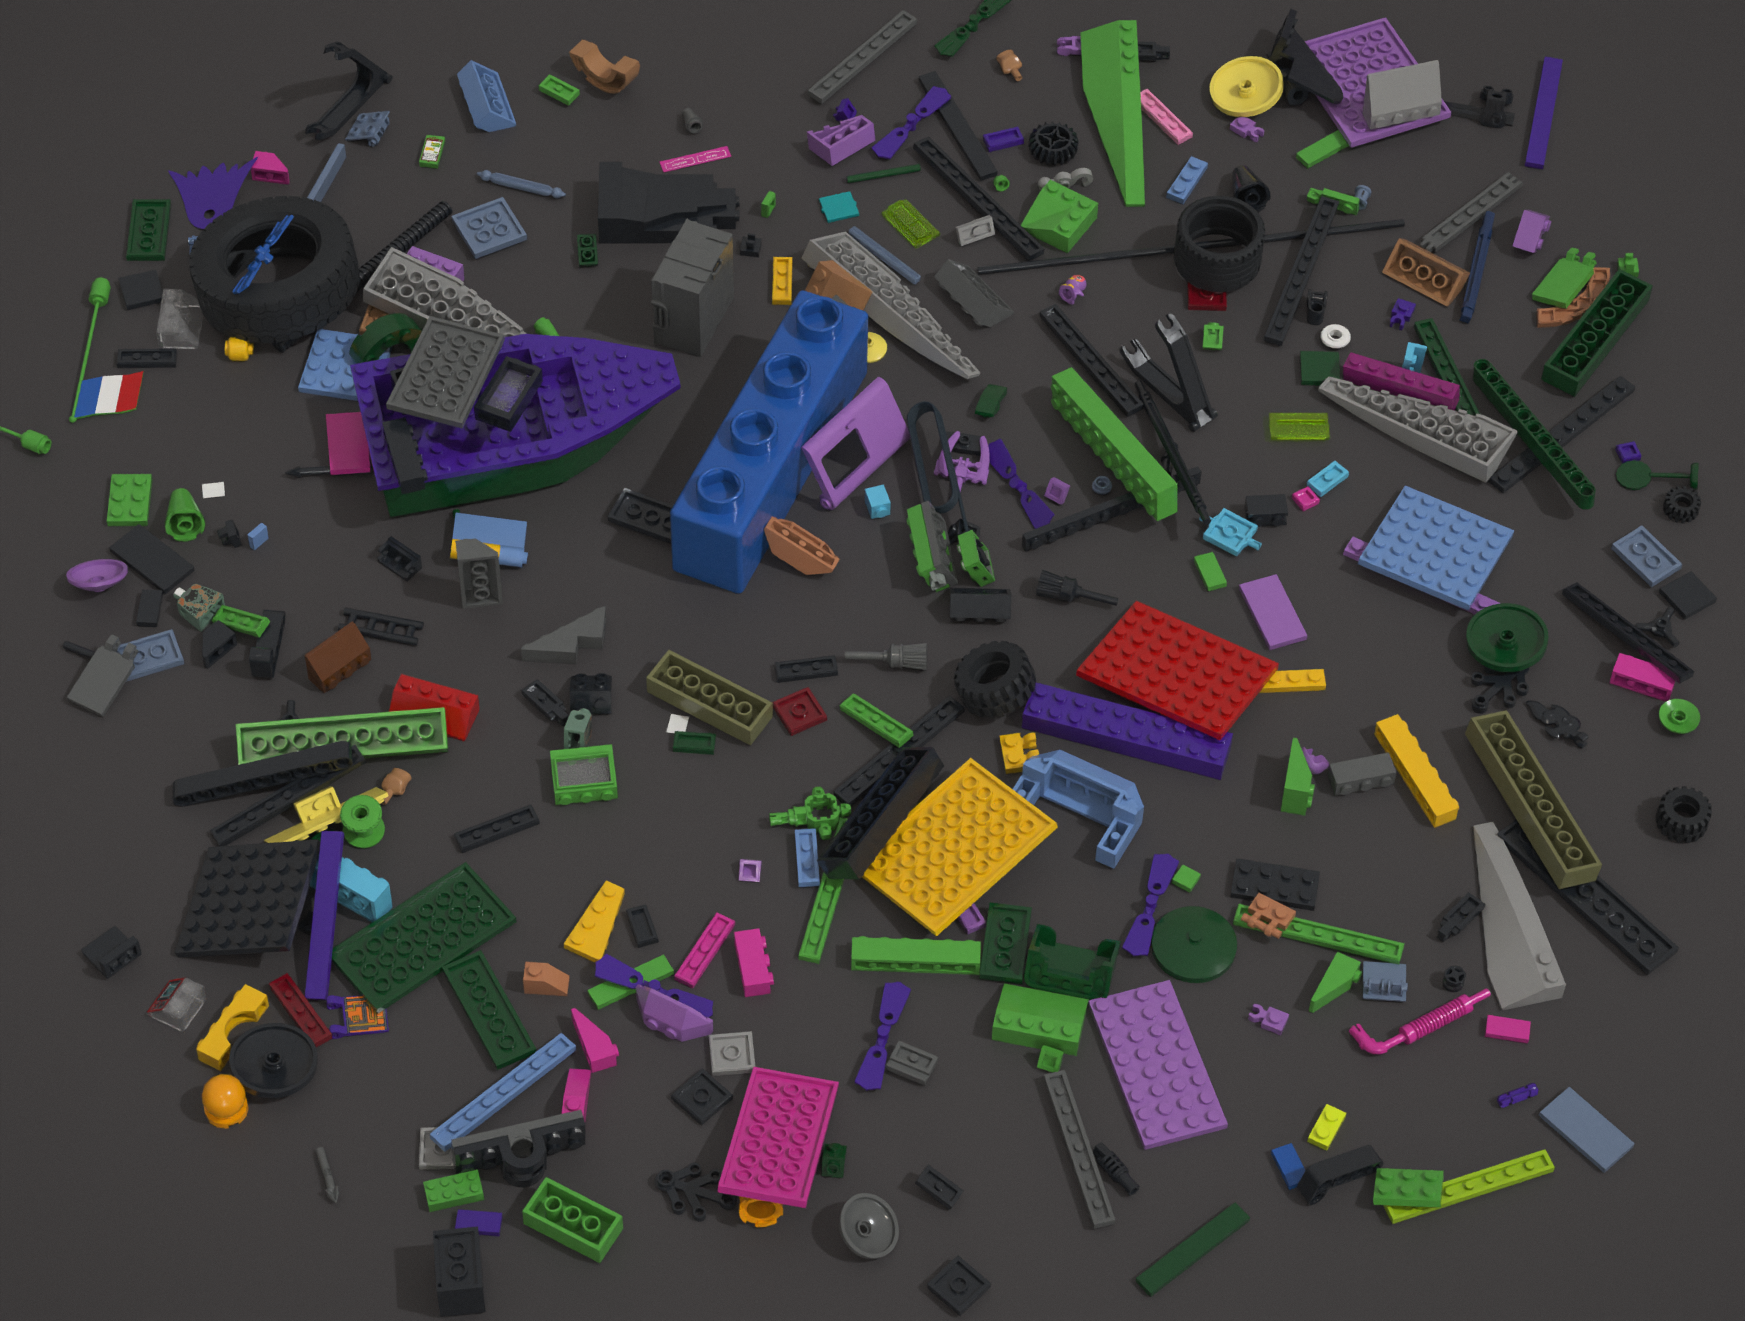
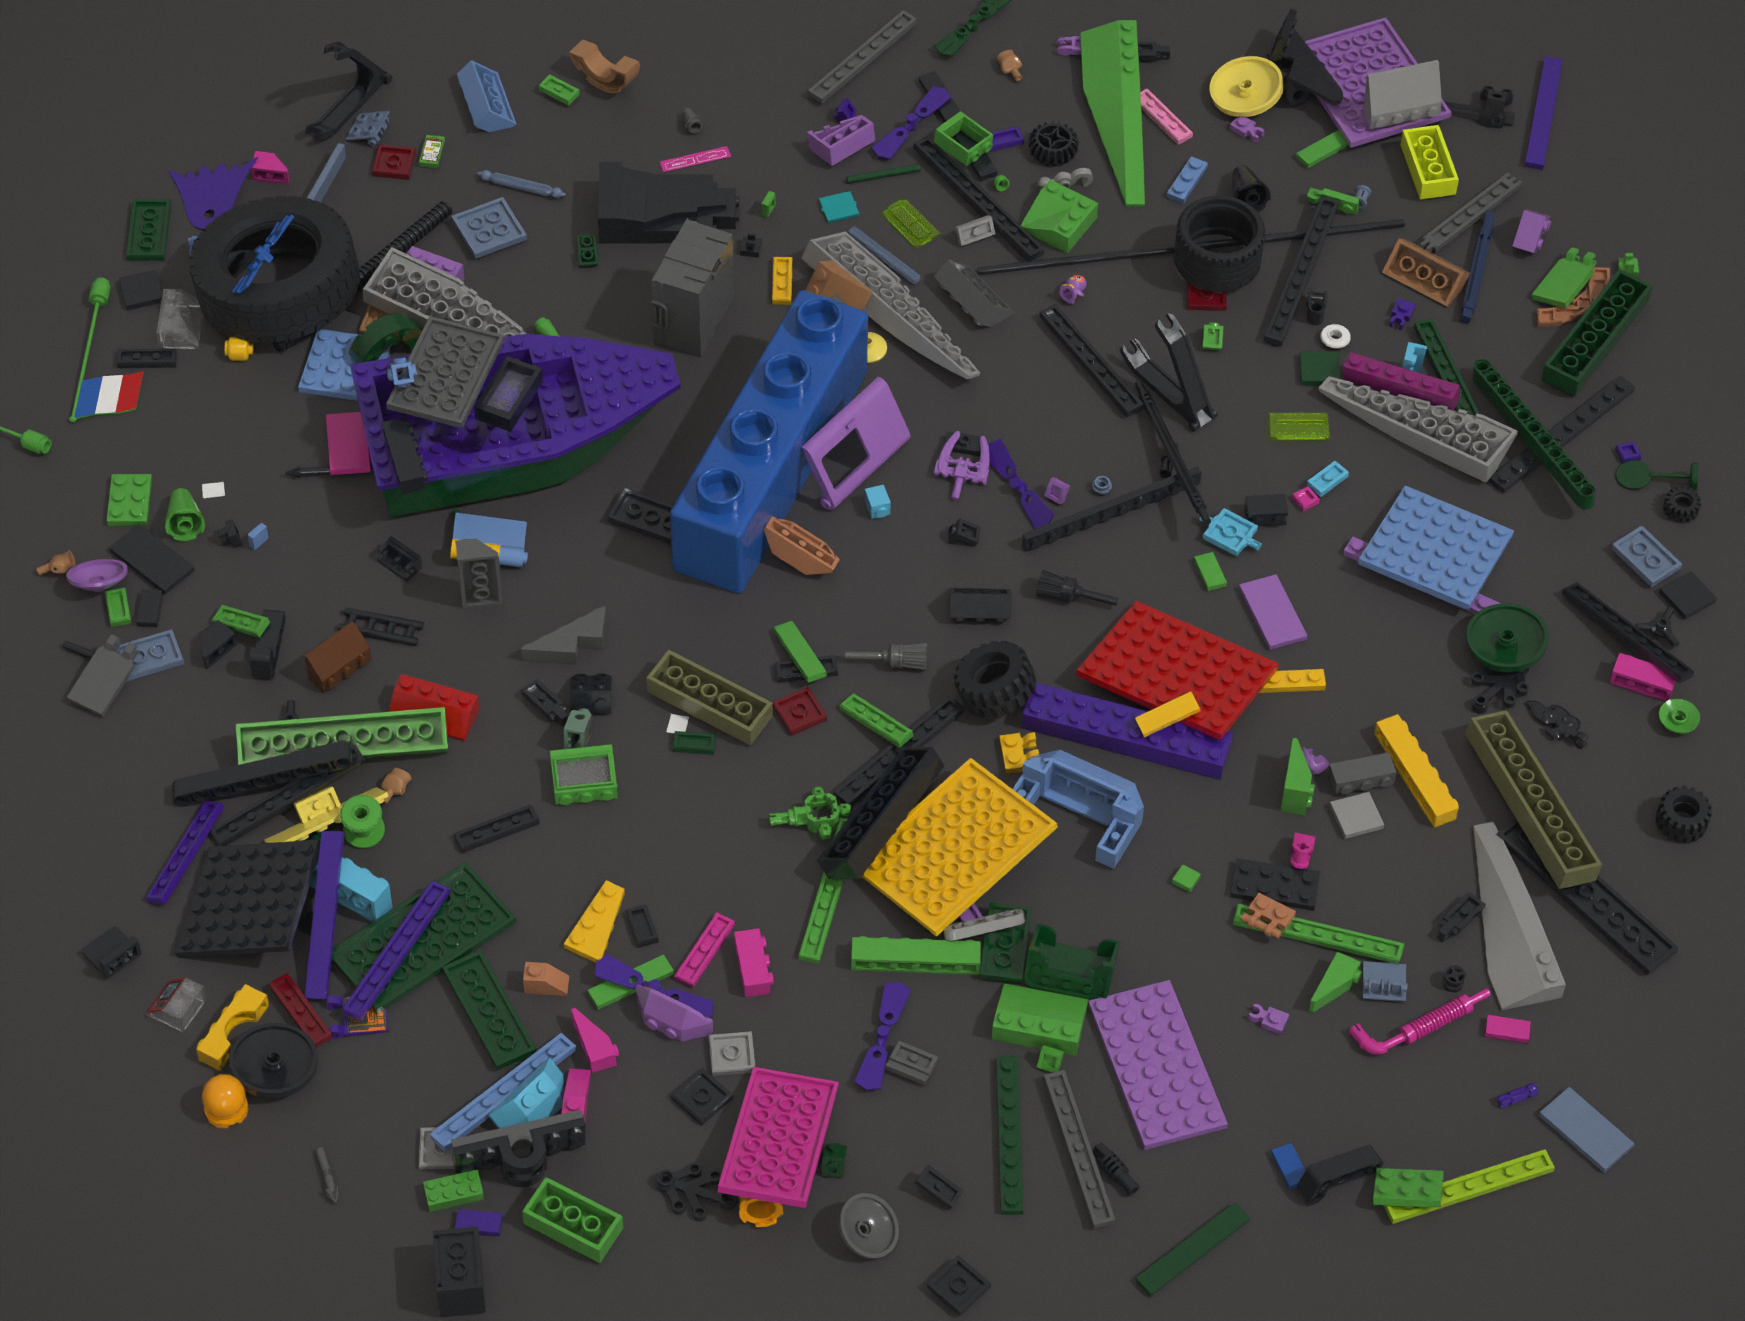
(58, 564): none -> medium nougat piece
(118, 607): none -> bright green tile
(184, 852): none -> dark purple tile
(198, 604): sand green torso -> none
(393, 162): none -> dark red tile
(396, 951): none -> dark purple tile
(405, 379): none -> medium blue brick
(533, 1099): none -> medium azure wedge
(750, 870): medium lavender slope -> none
(800, 651): none -> bright green tile
(807, 857): medium blue plate -> none
(929, 527): piece -> none
(963, 123): none -> bright green window
(984, 924): none -> light grey beam
(990, 400): dark green slope -> none
(1009, 1135): none -> dark green plate
(1114, 444): bright green brick -> none
(1160, 875): dark purple piece -> none
(1167, 714): none -> yellow tile
(1194, 944): dark green dish -> none
(1302, 850): none -> dark pink piece
(1326, 1127): neon yellow plate -> none
(1356, 815): none -> light grey tile
(1429, 162): none -> neon yellow brick

